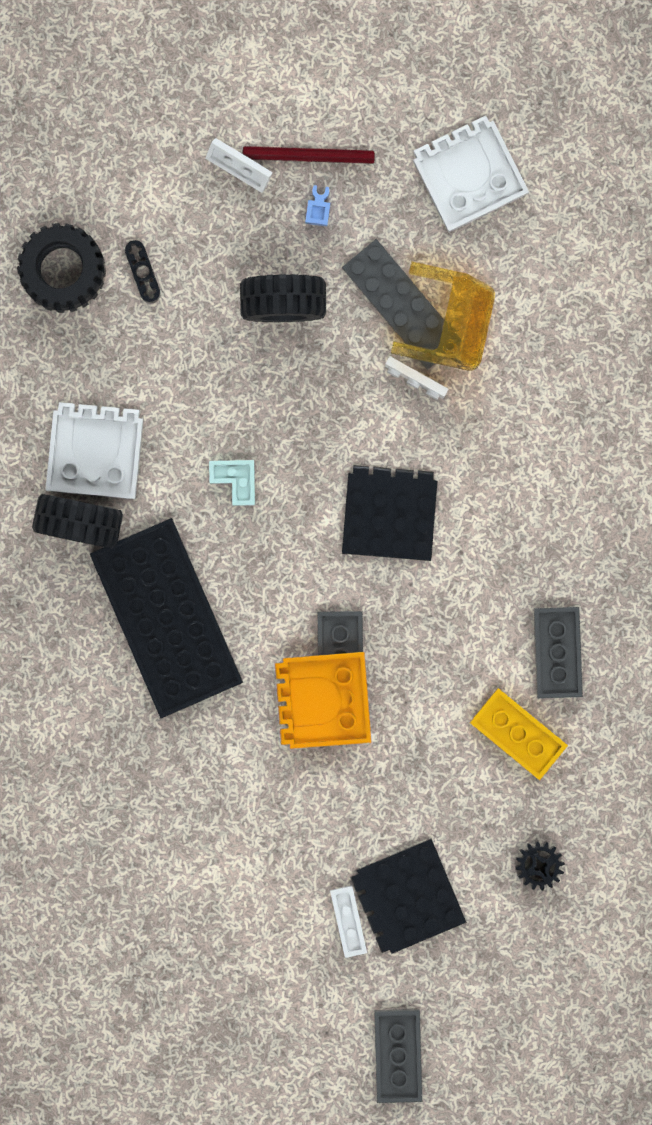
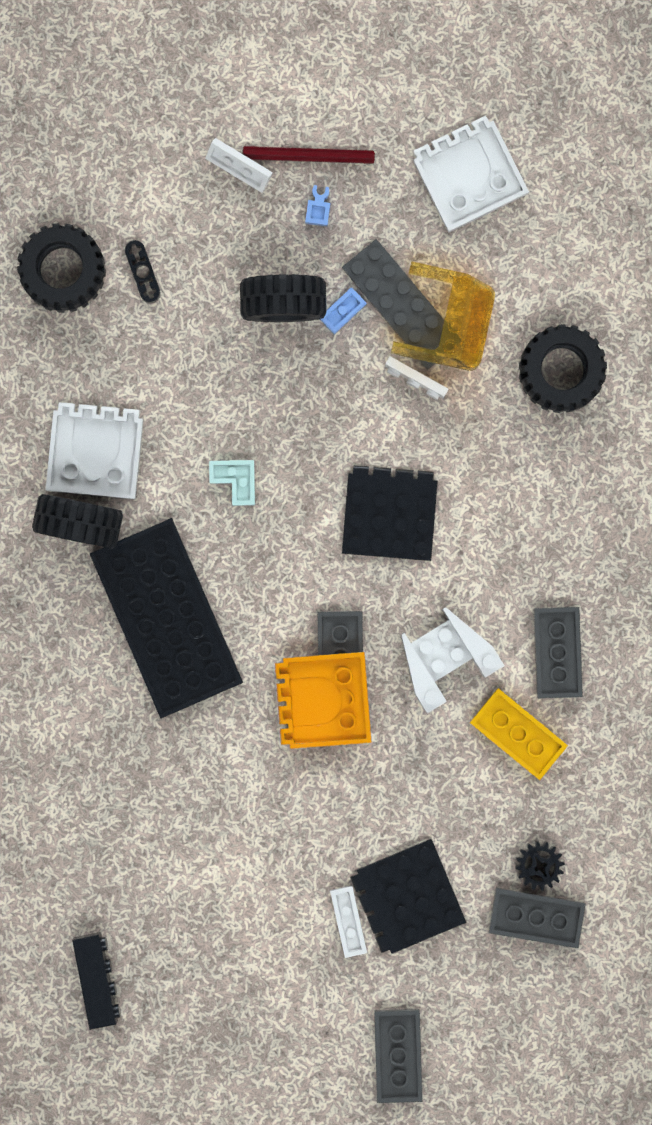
(96, 981): none -> black brick
(343, 310): none -> light blue plate
(443, 652): none -> white wedge
(537, 917): none -> dark grey plate
(580, 344): none -> black tyre

